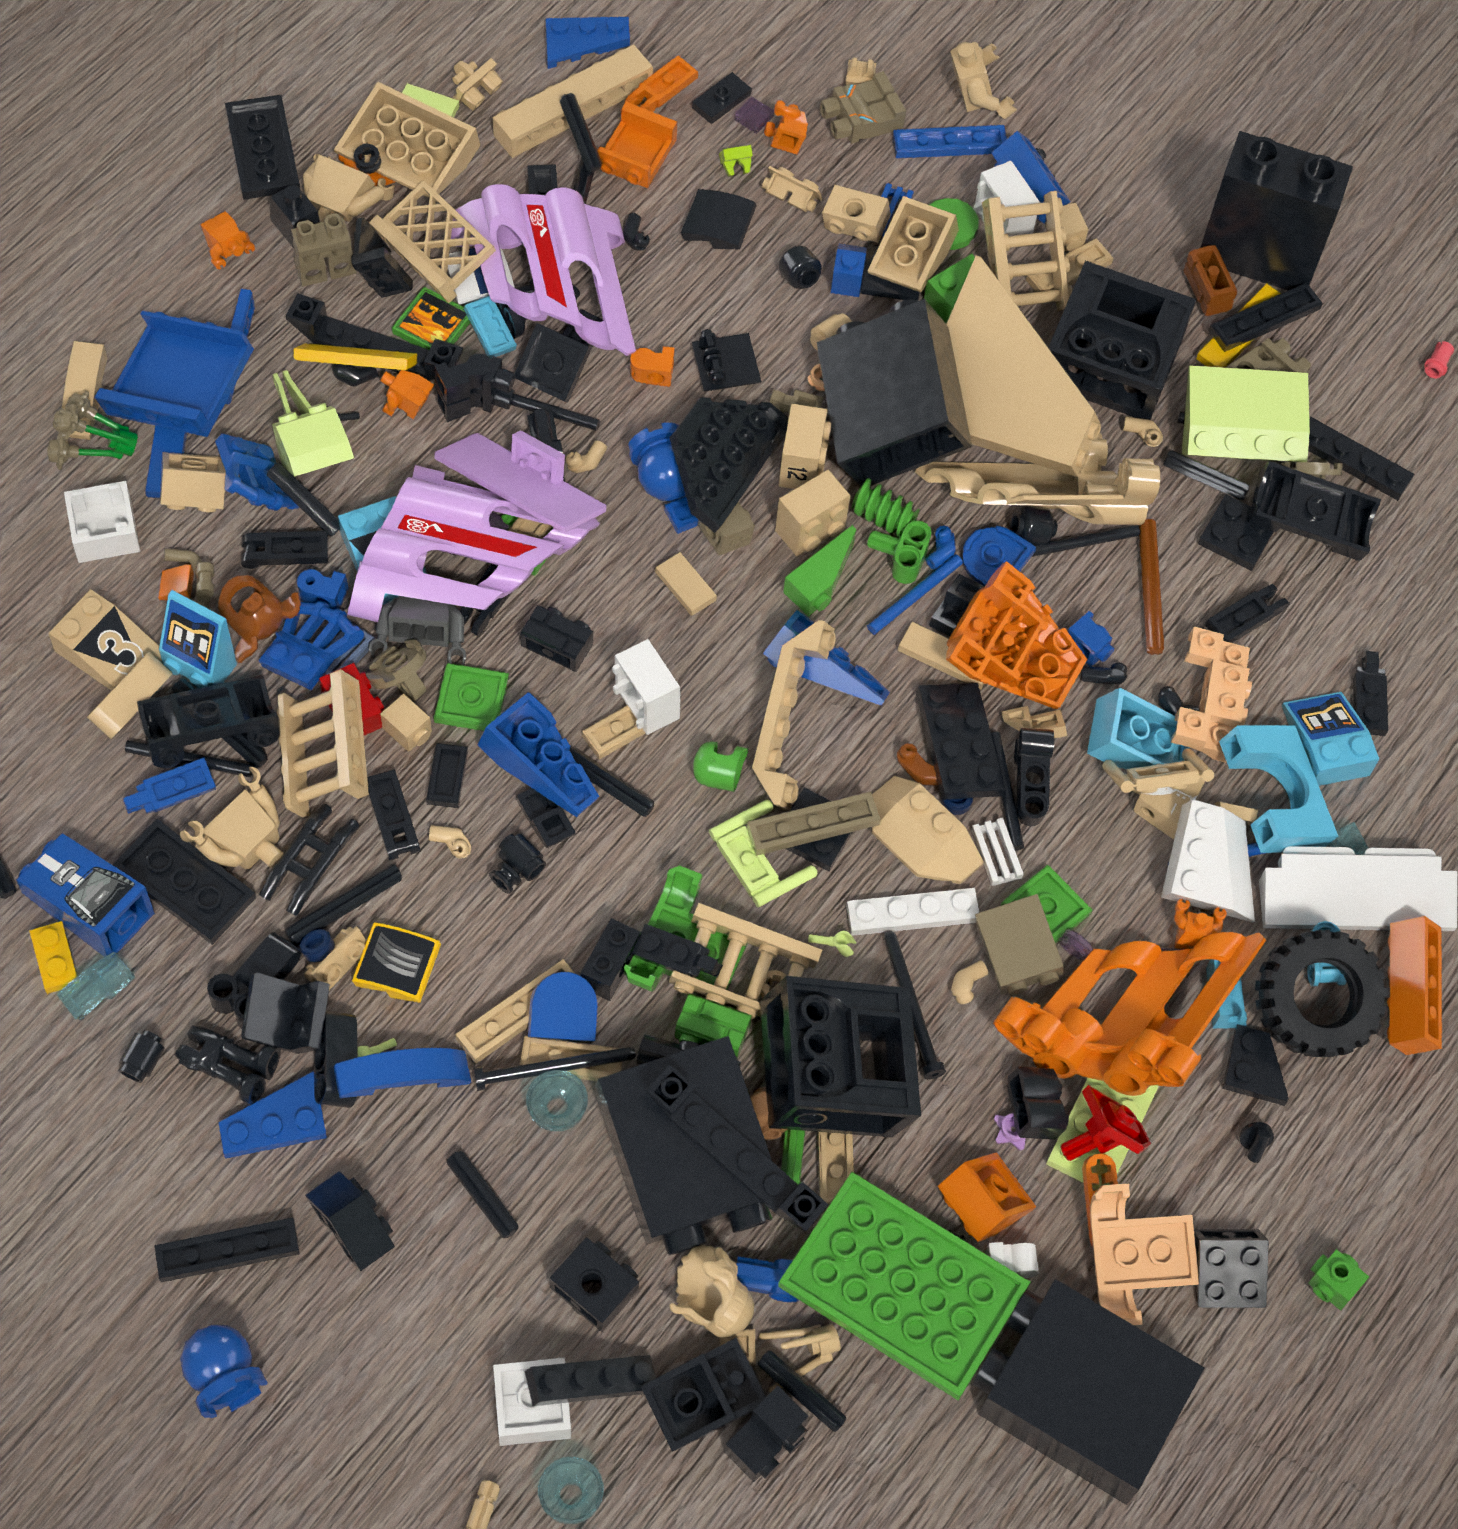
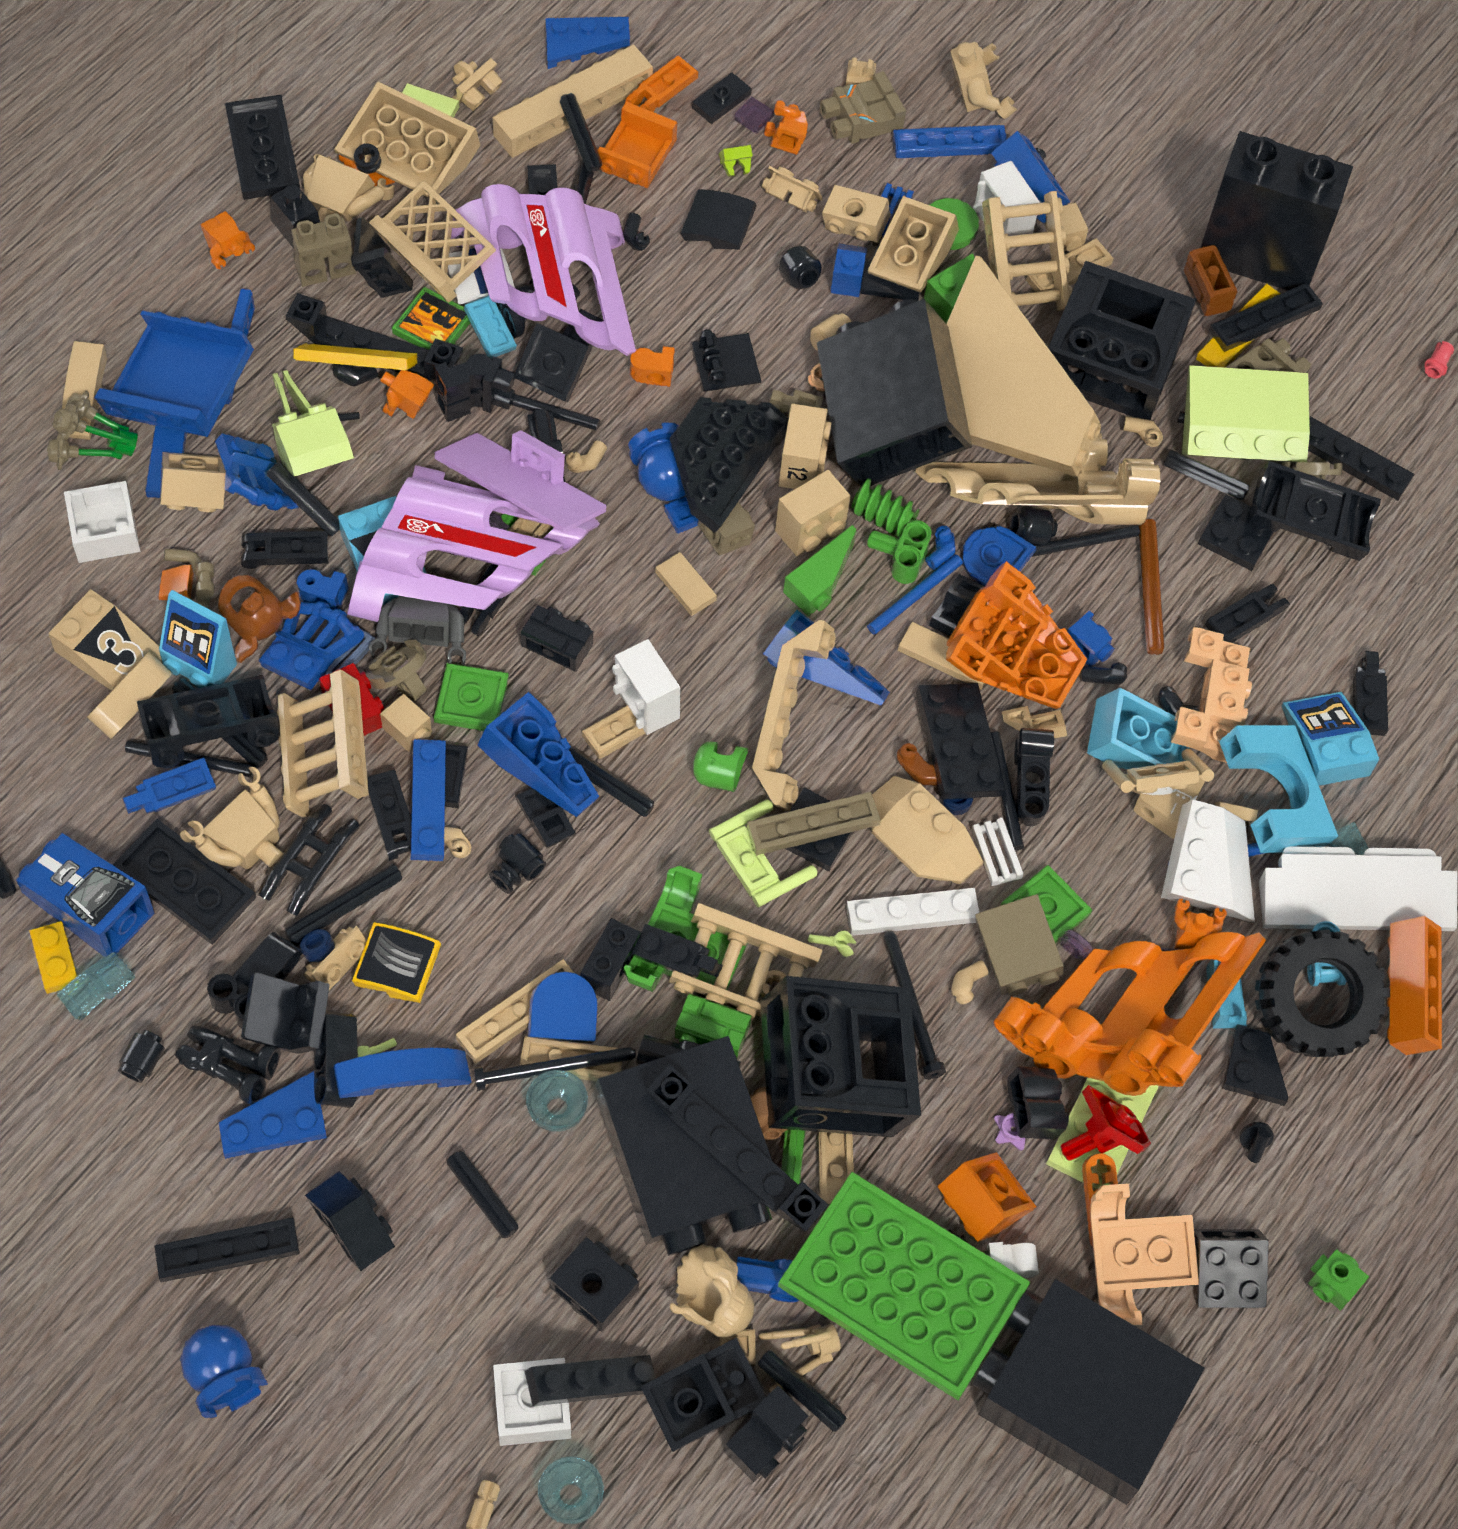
(428, 800): none -> blue plate

